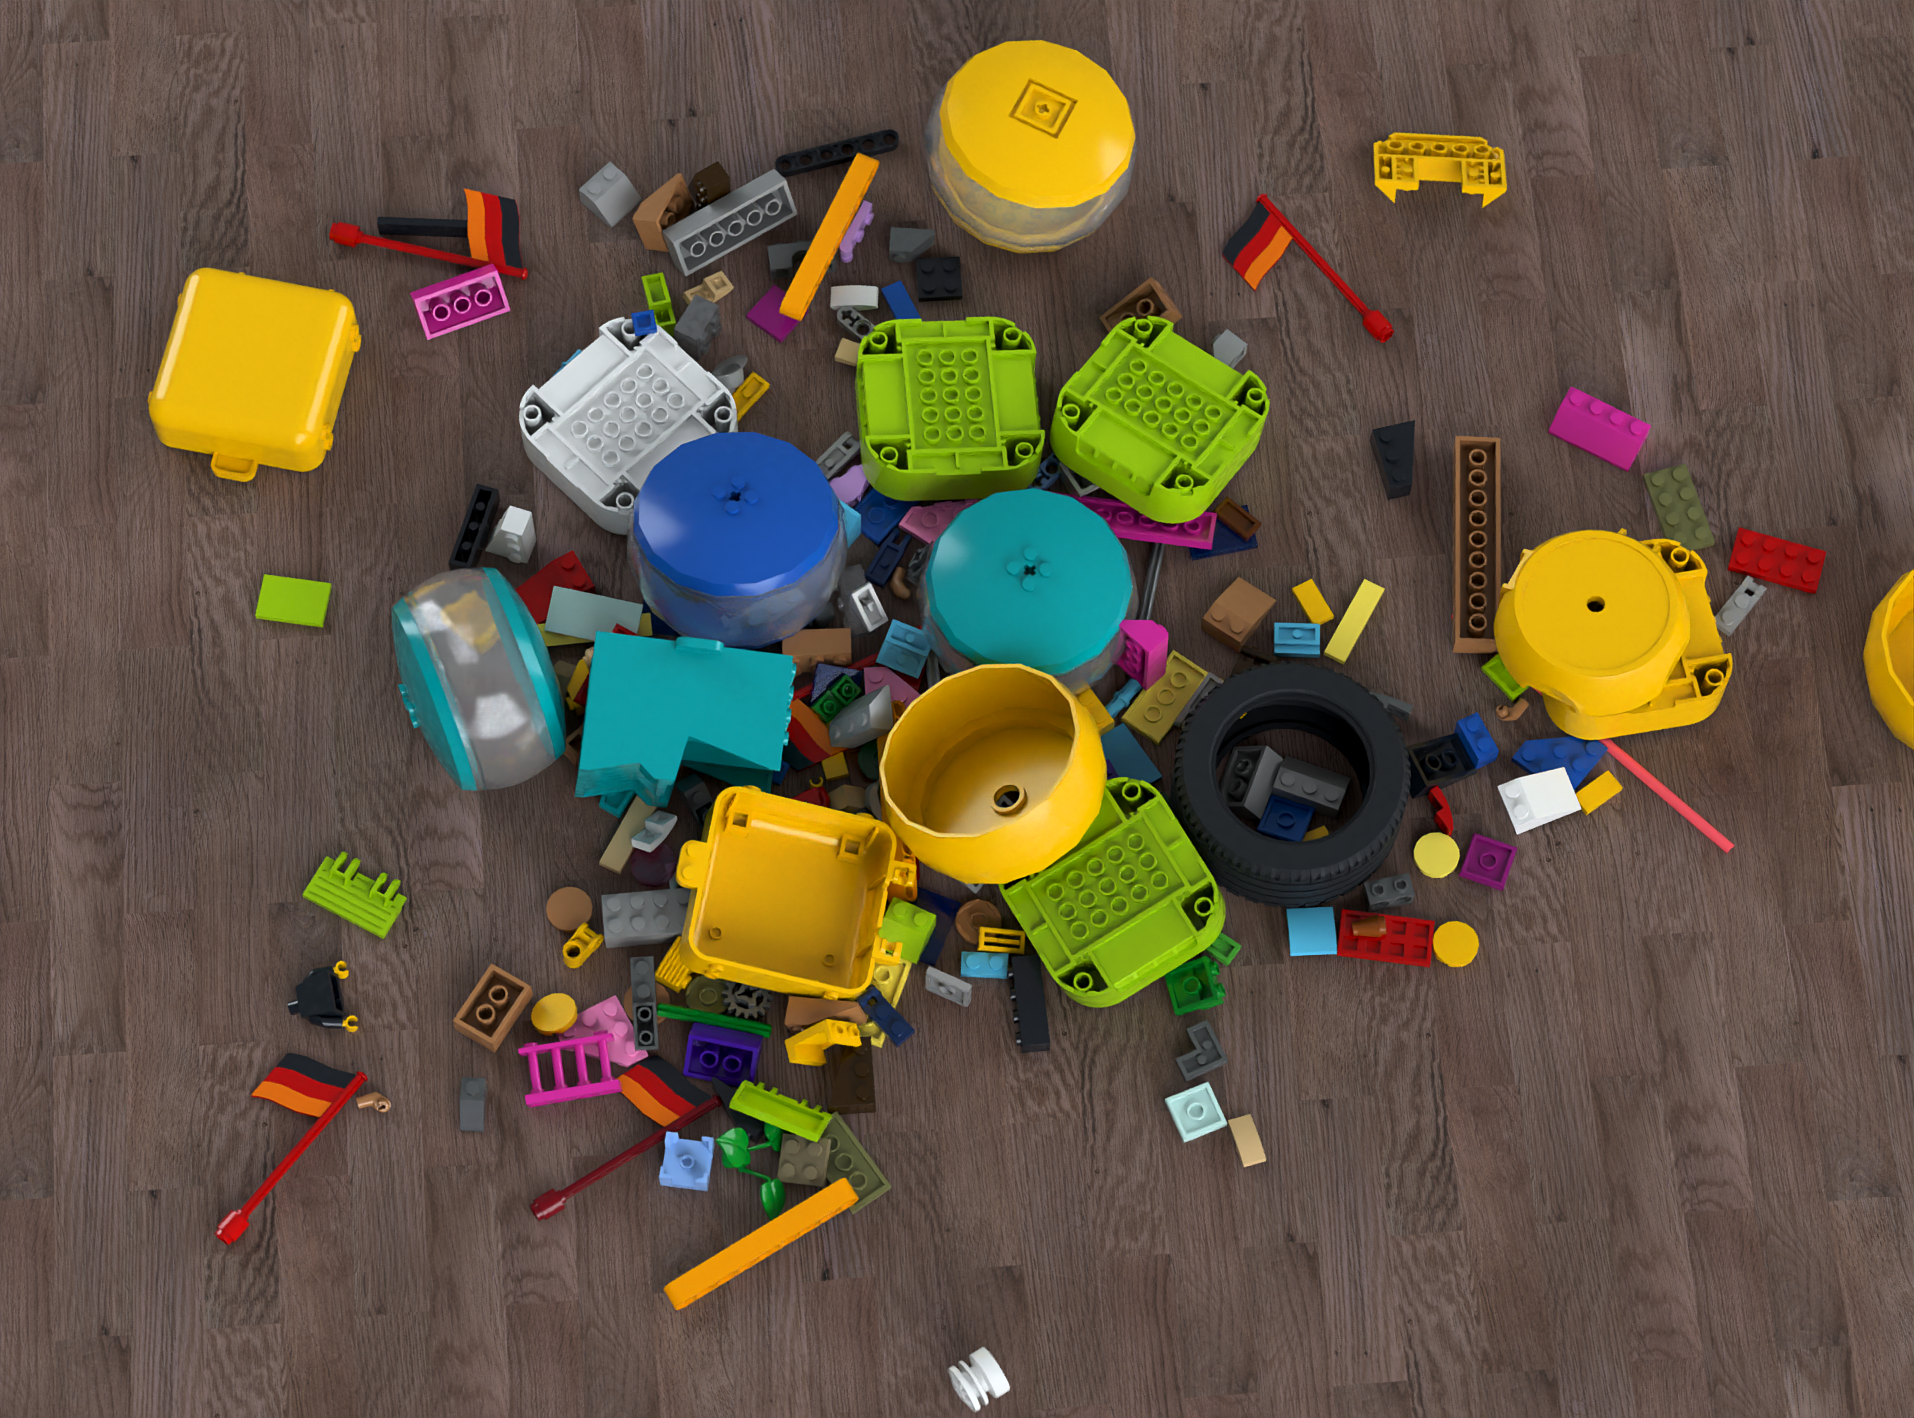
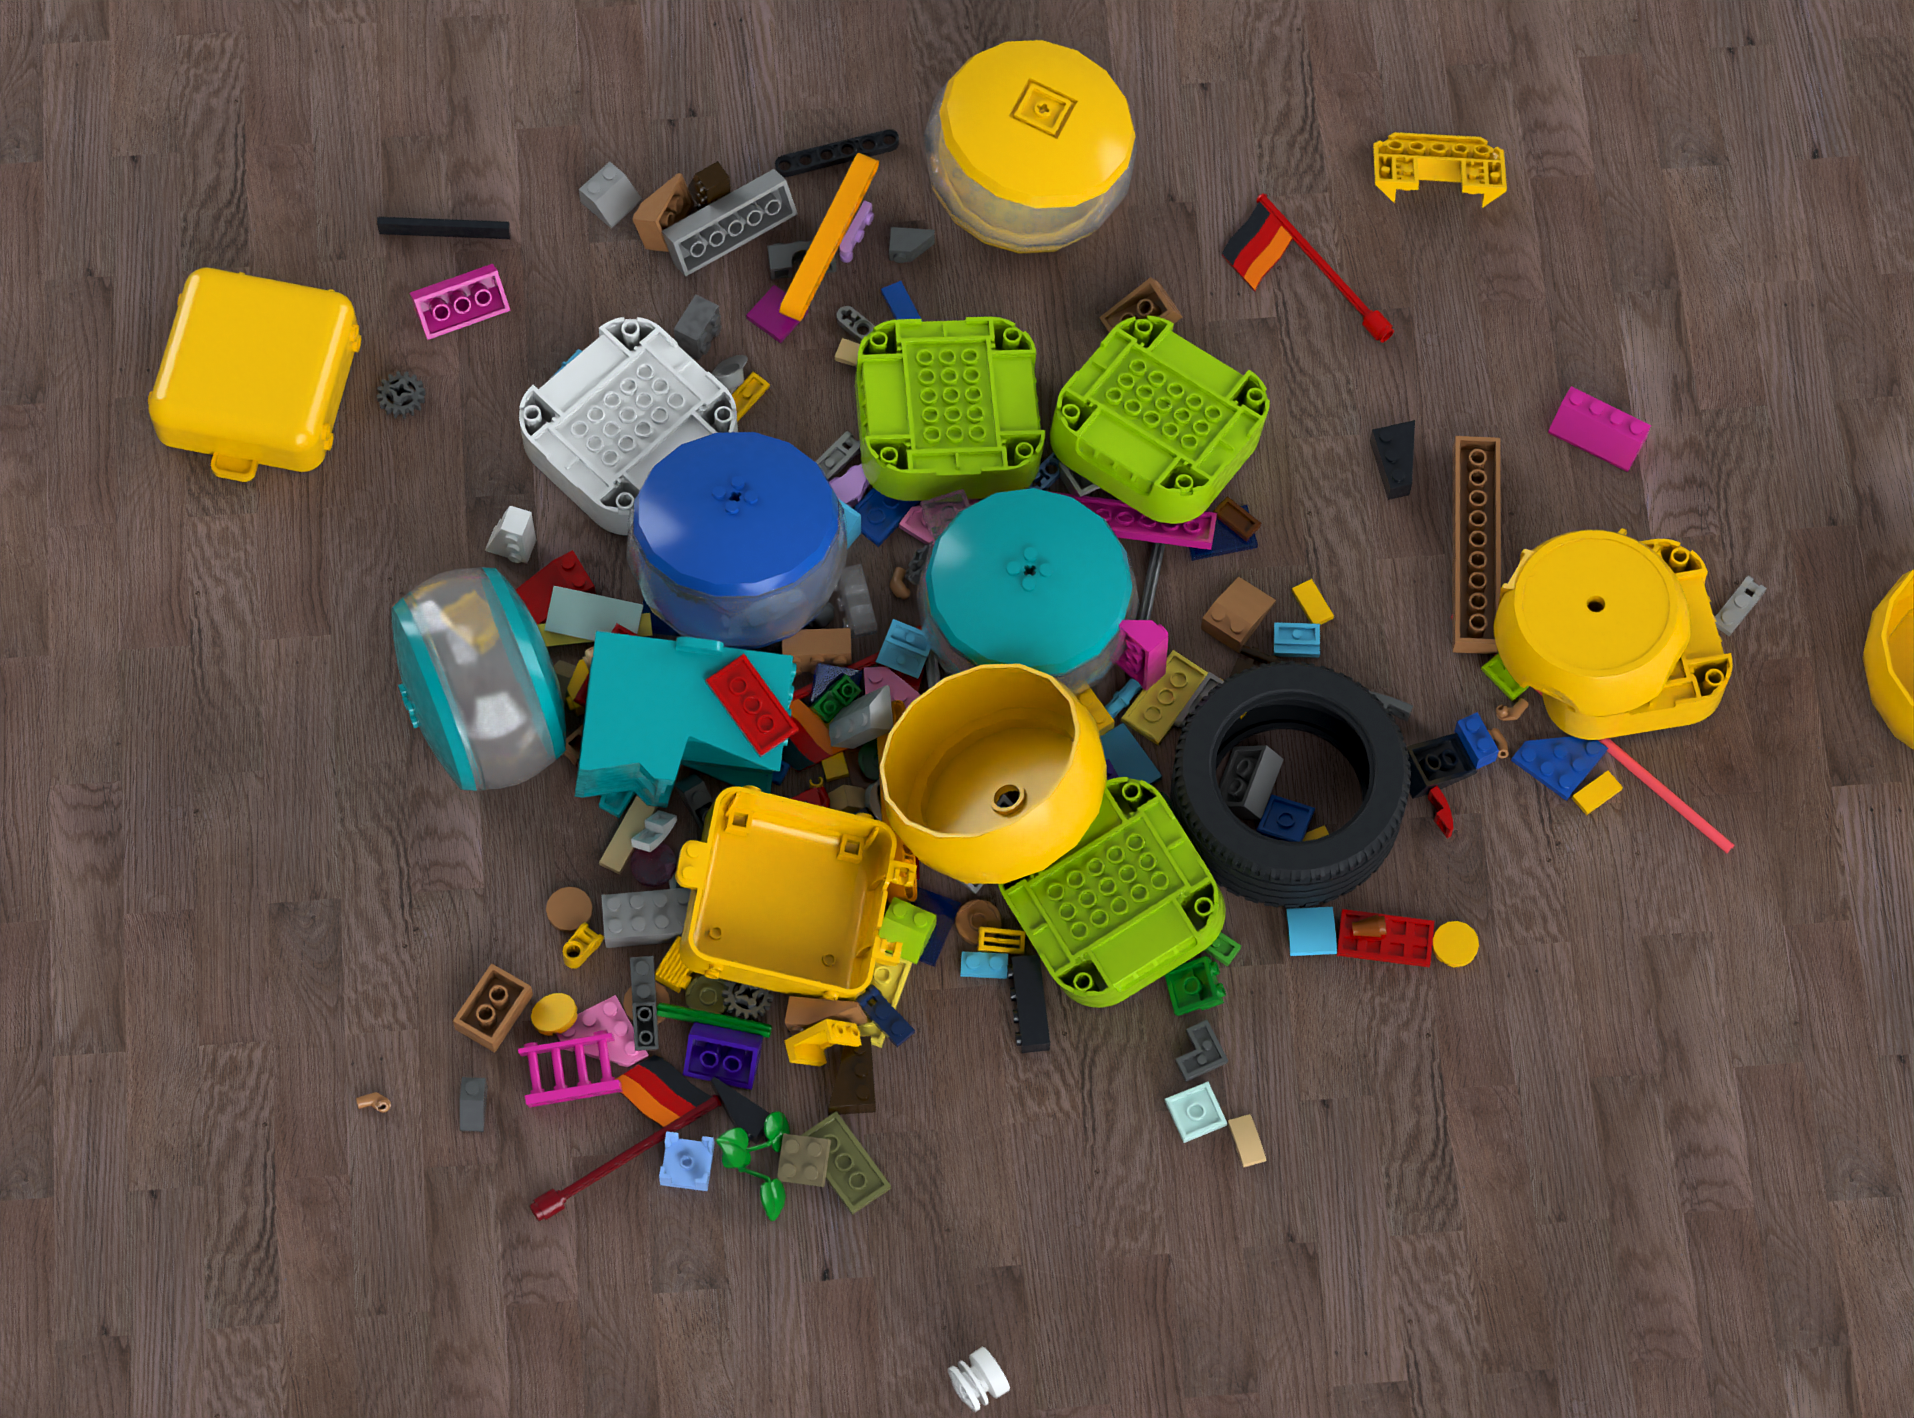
(293, 600): lime tile -> none
(307, 1090): flag -> none
(321, 998): black torso -> none
(358, 899): lime hinge -> none
(403, 397): none -> dark grey gear
(475, 528): black brick -> none
(491, 236): flag -> none
(644, 323): blue tile -> none
(659, 301): lime slope -> none
(712, 288): tan slope -> none
(752, 705): none -> red tile
(760, 1243): light orange beam -> none
(780, 1110): lime hinge -> none
(855, 296): white slope -> none
(867, 607): white slope -> none
(887, 559): dark blue hinge -> none
(939, 279): black plate -> none
(941, 510): none -> clear slope
(948, 986): light grey tile -> none
(1228, 348): light grey slope -> none
(1311, 786): light grey slope -> none
(1354, 621): light yellow tile -> none
(1388, 893): dark grey brick -> none
(1436, 855): light yellow tile -> none
(1488, 861): magenta tile -> none
(1500, 741): none -> medium nougat arm
(1538, 799): white slope -> none
(1678, 507): olive plate -> none
(1777, 560): red plate -> none

